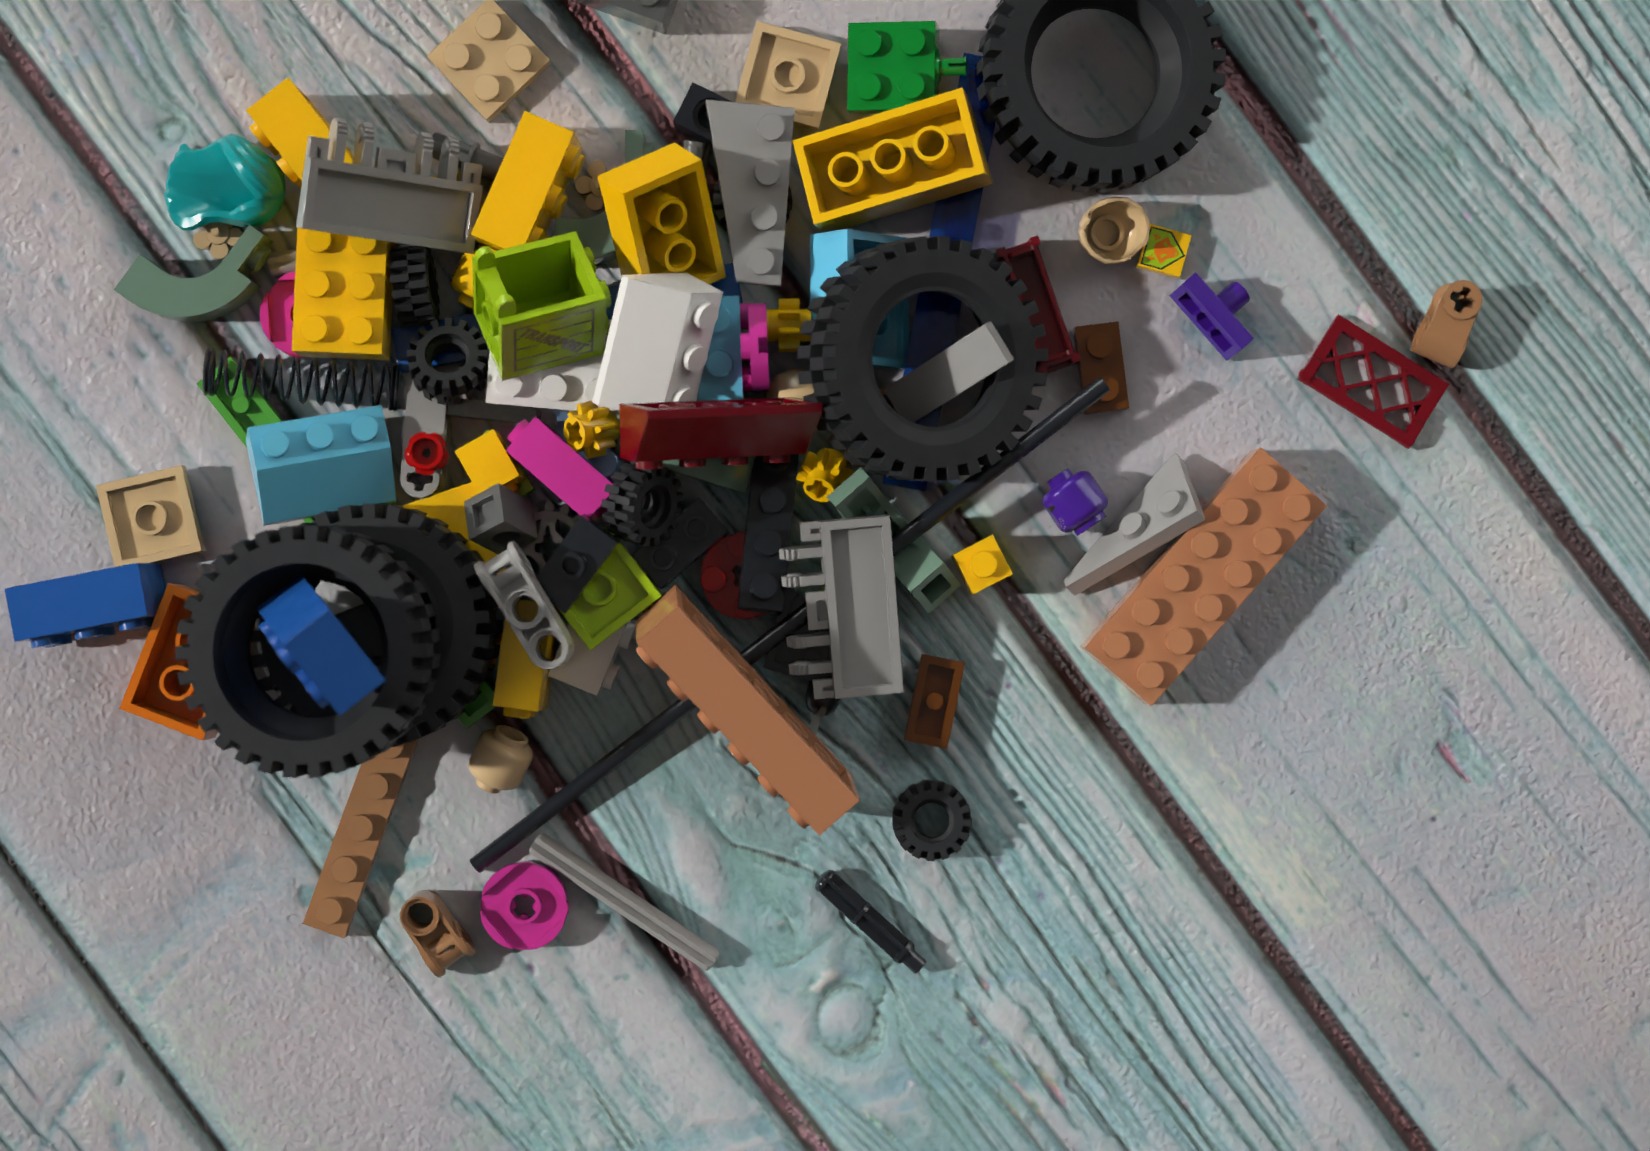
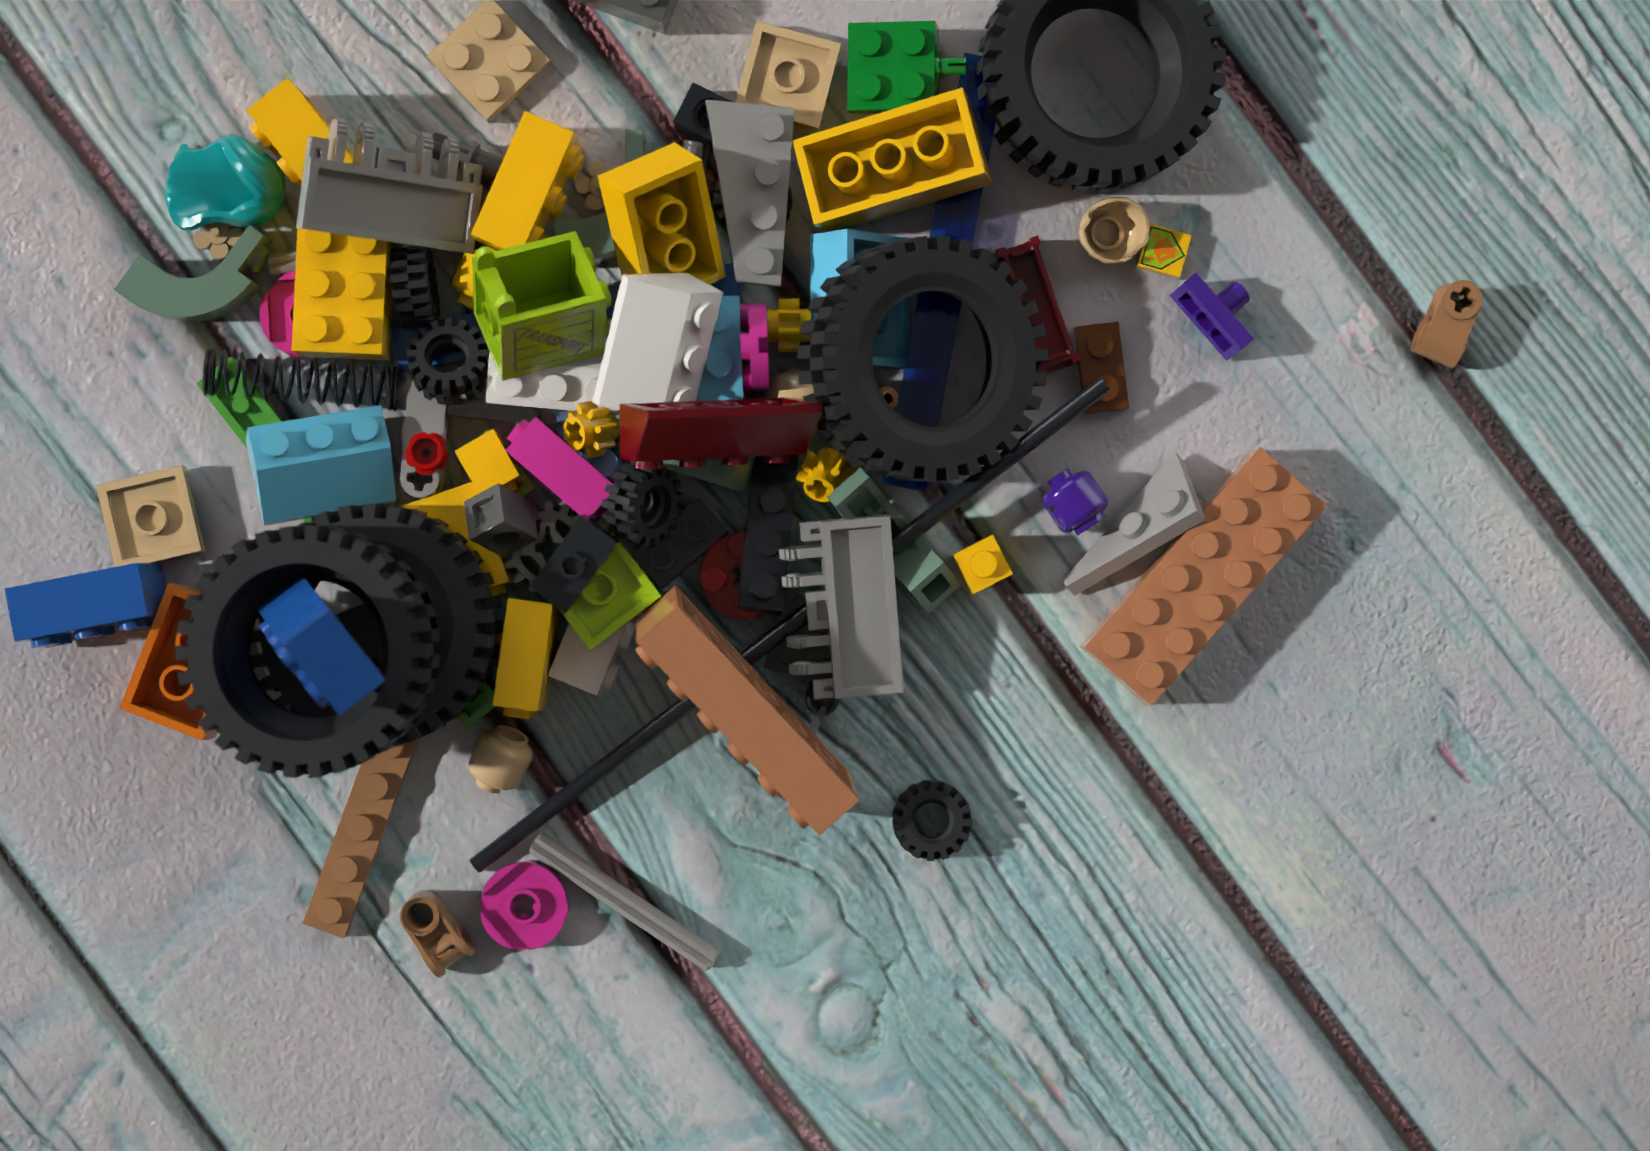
(507, 591): light grey piece -> none
(869, 920): black piece -> none
(934, 701): reddish brown plate -> none
(949, 373): light grey tile -> none
(1404, 365): dark red window -> none

